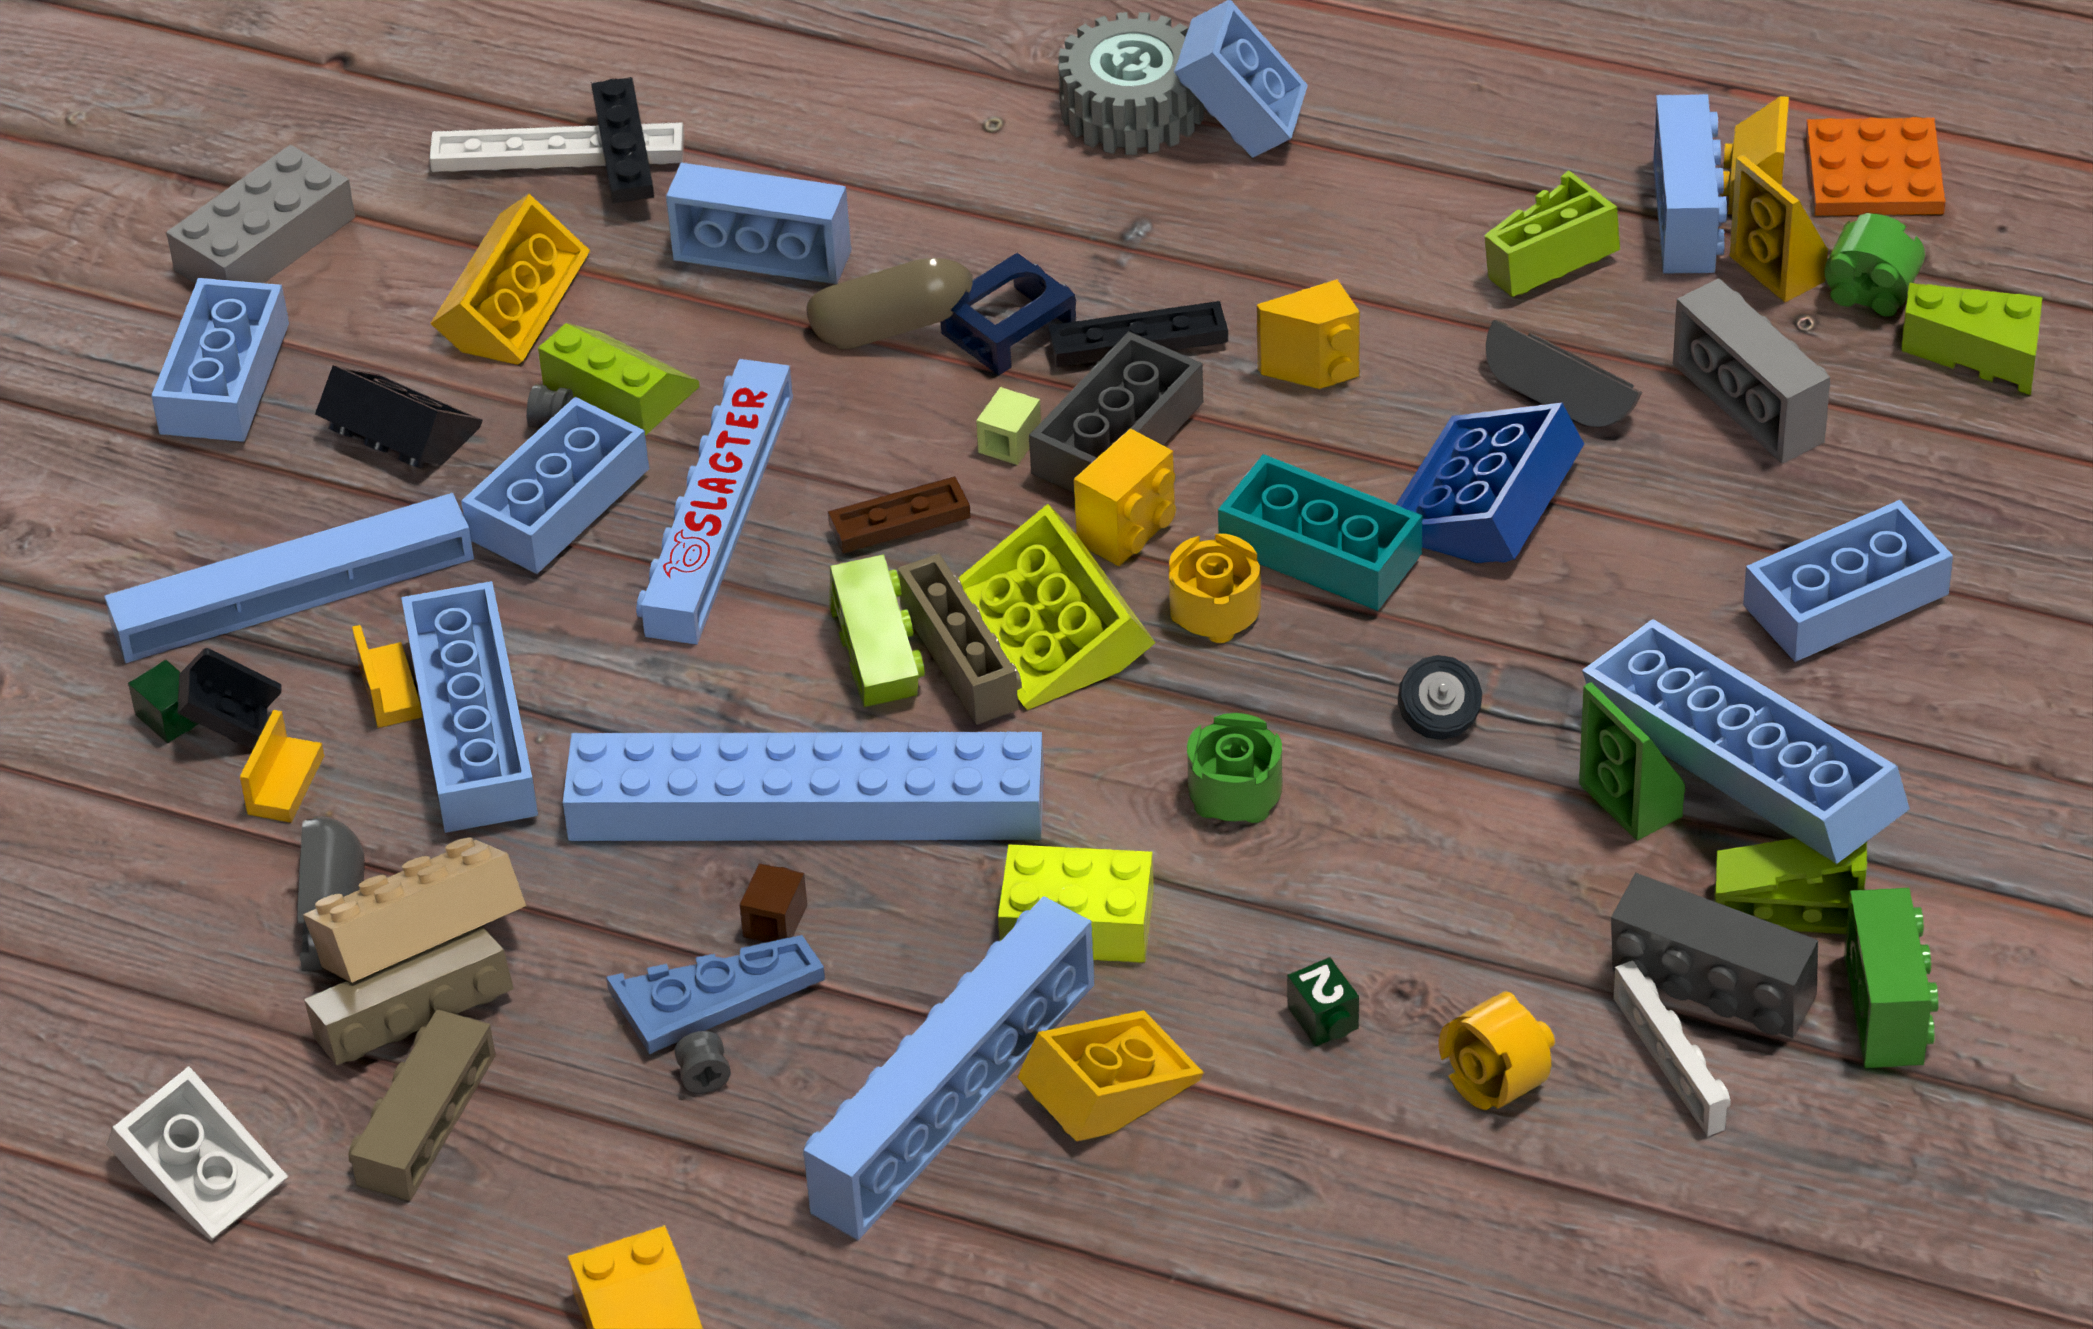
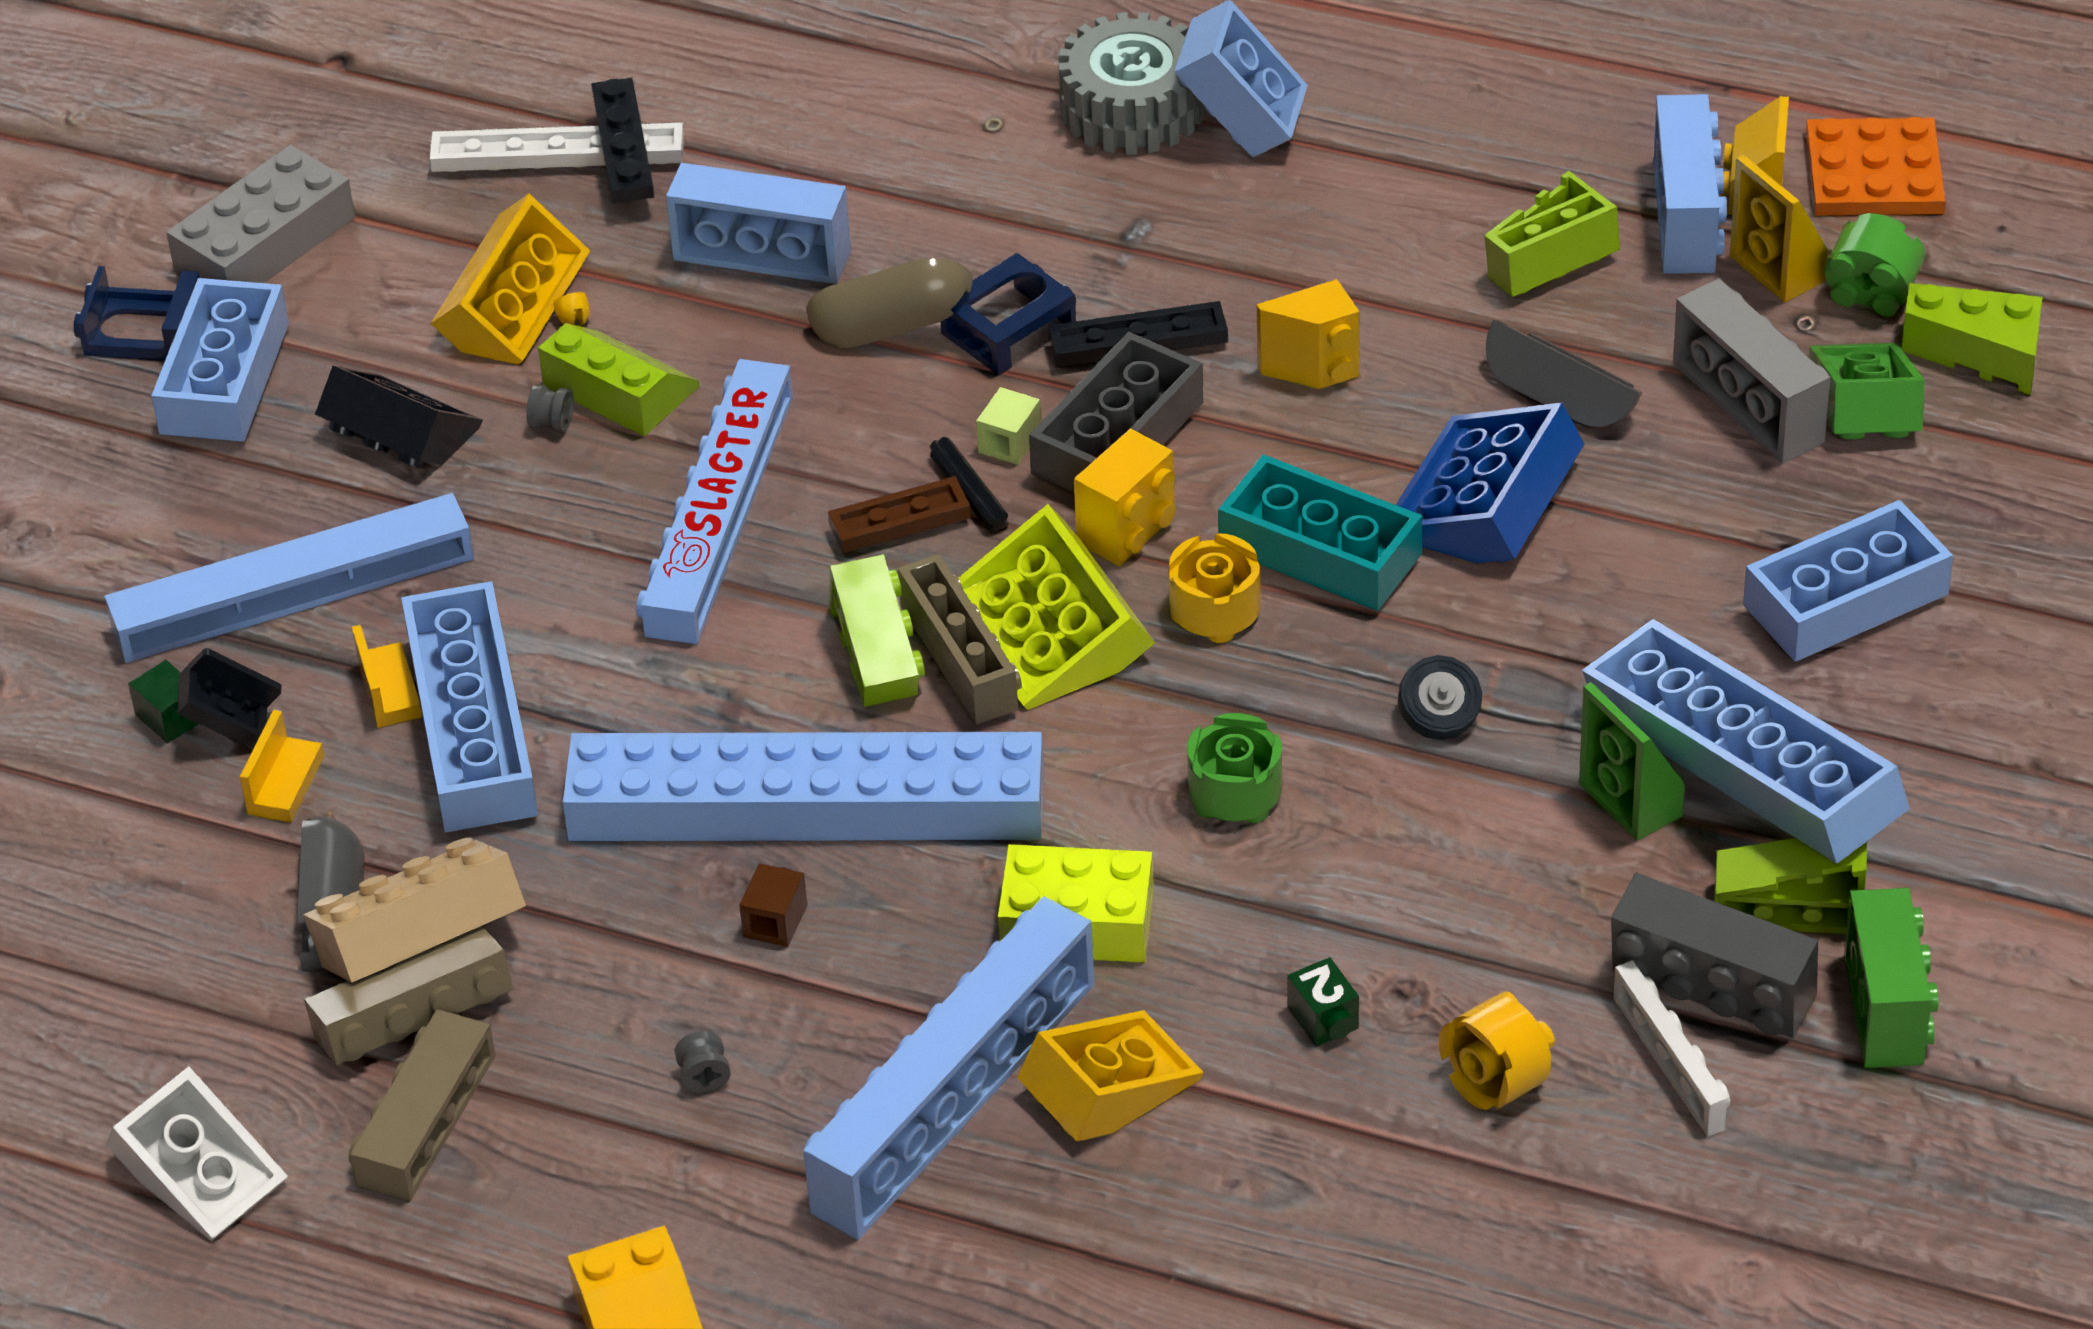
(107, 301): none -> dark blue panel
(555, 484): light blue brick -> none
(572, 307): none -> yellow hinge
(714, 990): medium blue wing -> none
(979, 496): none -> black axle
(1871, 389): none -> bright green slope

